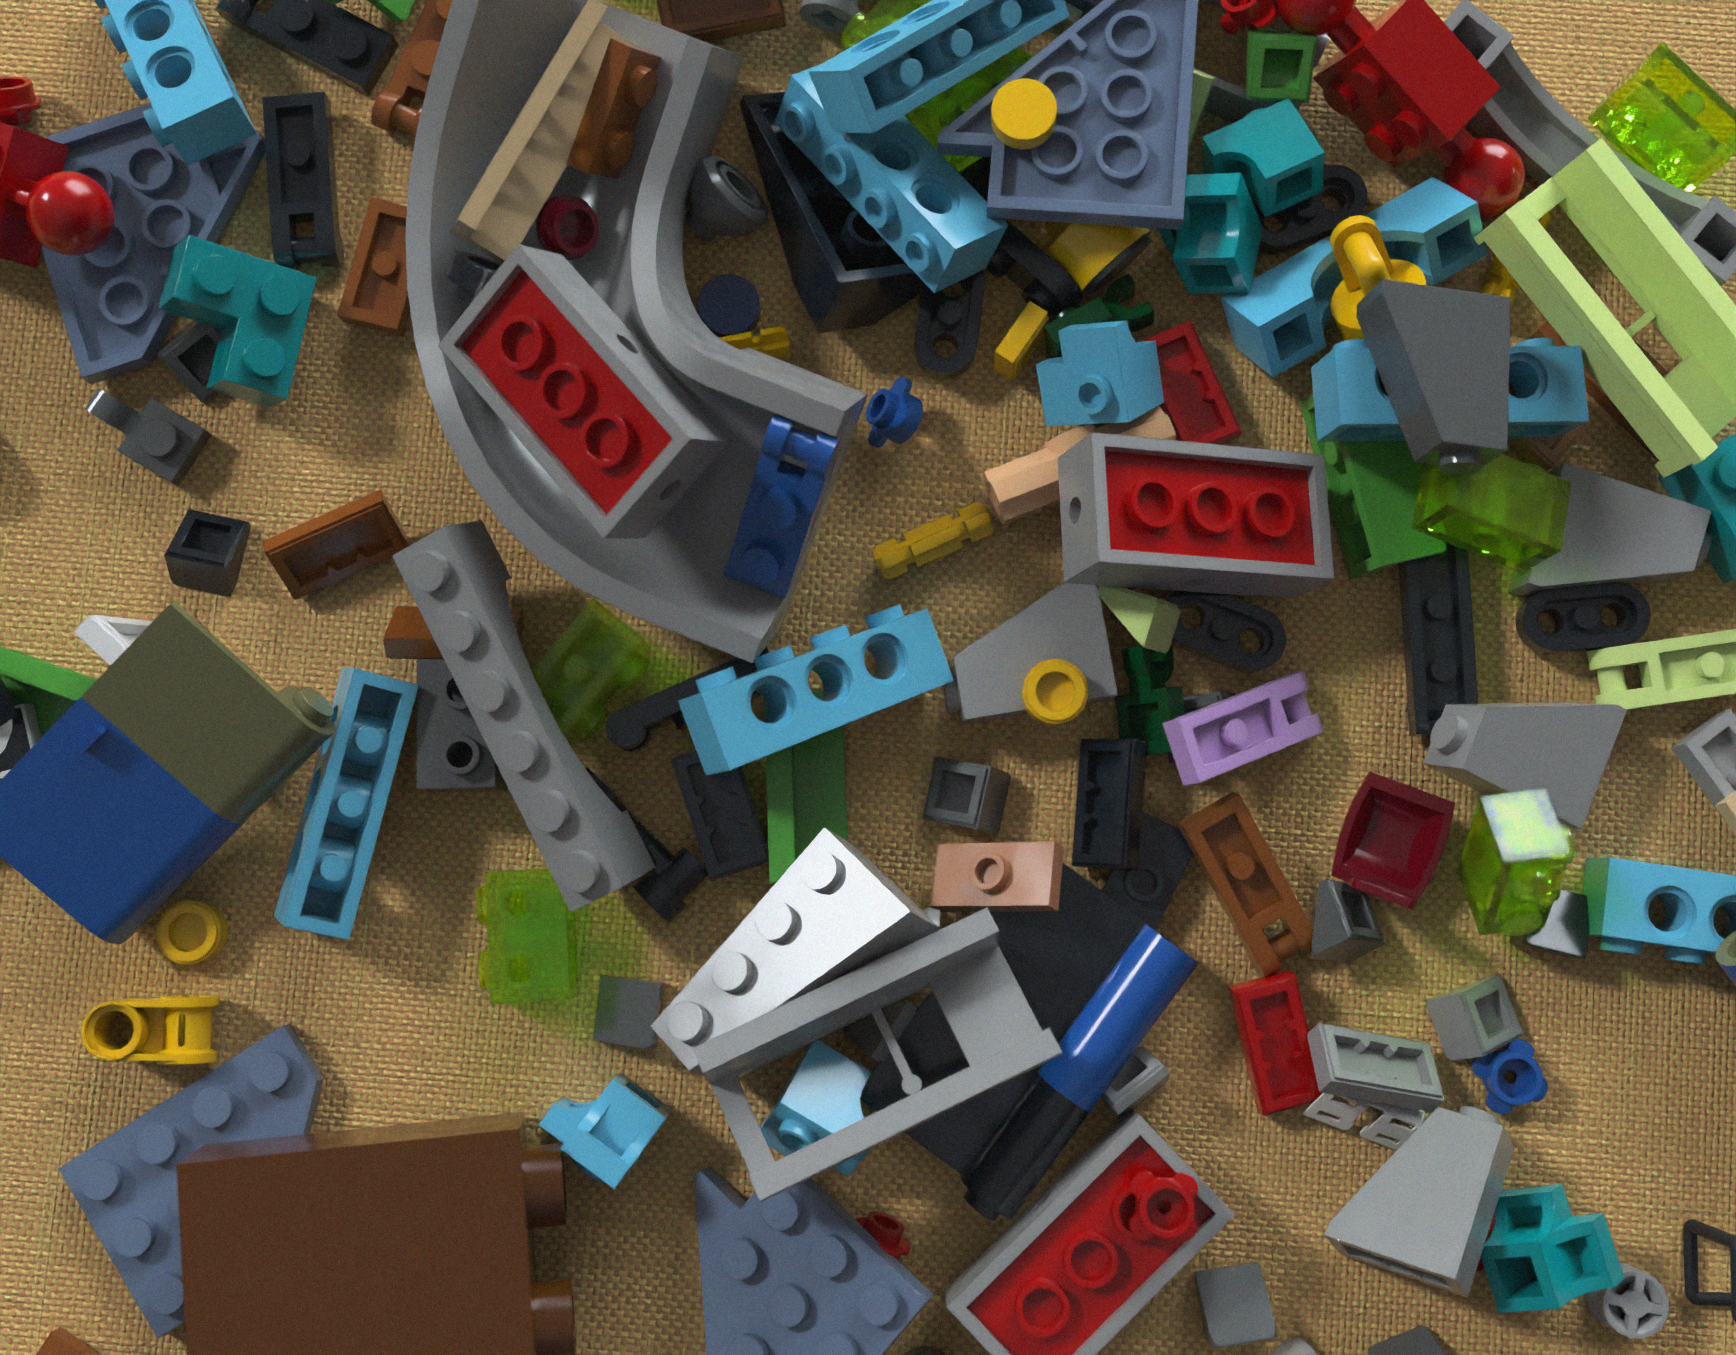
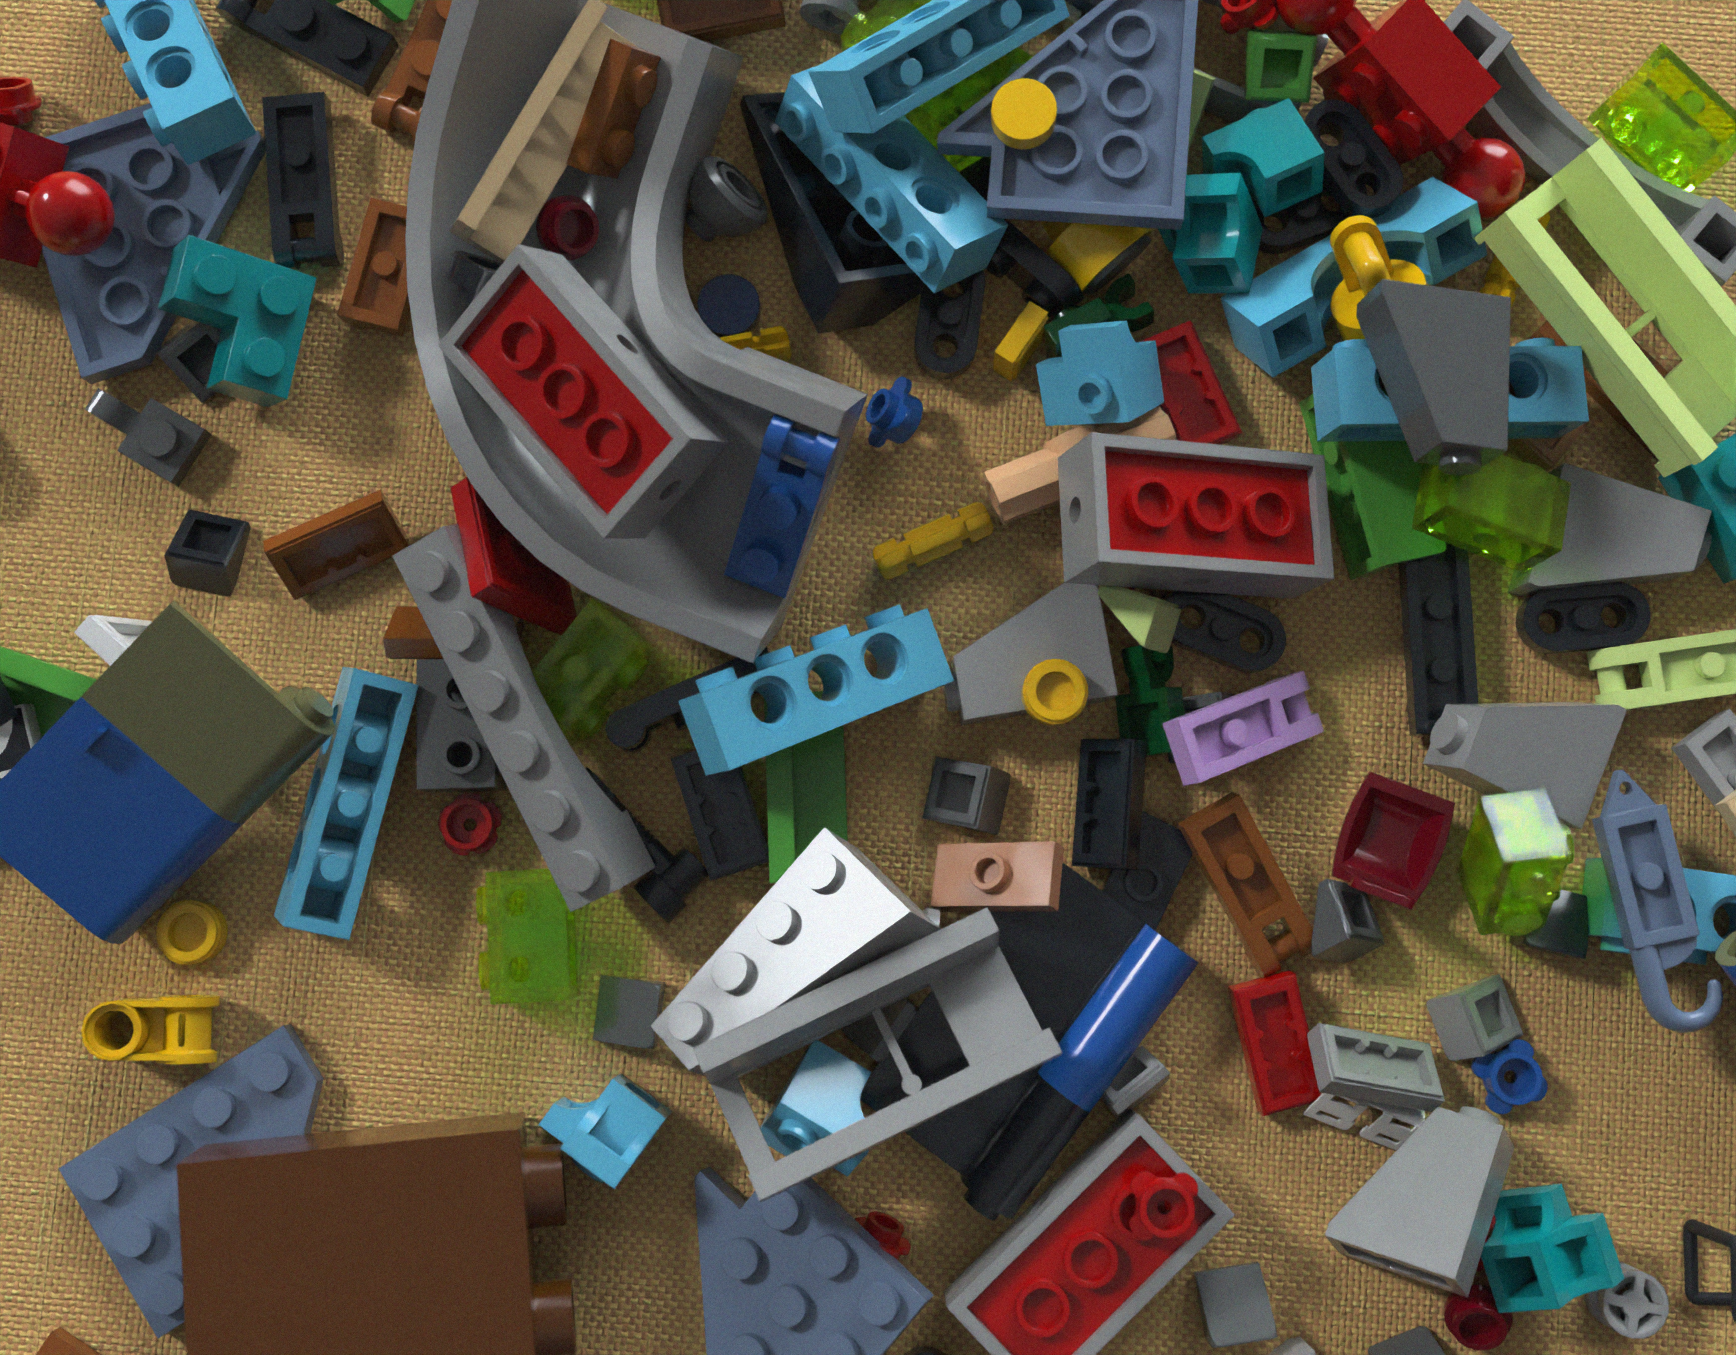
(453, 819): none -> red plate
(504, 570): none -> red tile
(1356, 159): none -> black plate
(1476, 1319): none -> dark red plate
(1651, 899): none -> sand blue plate

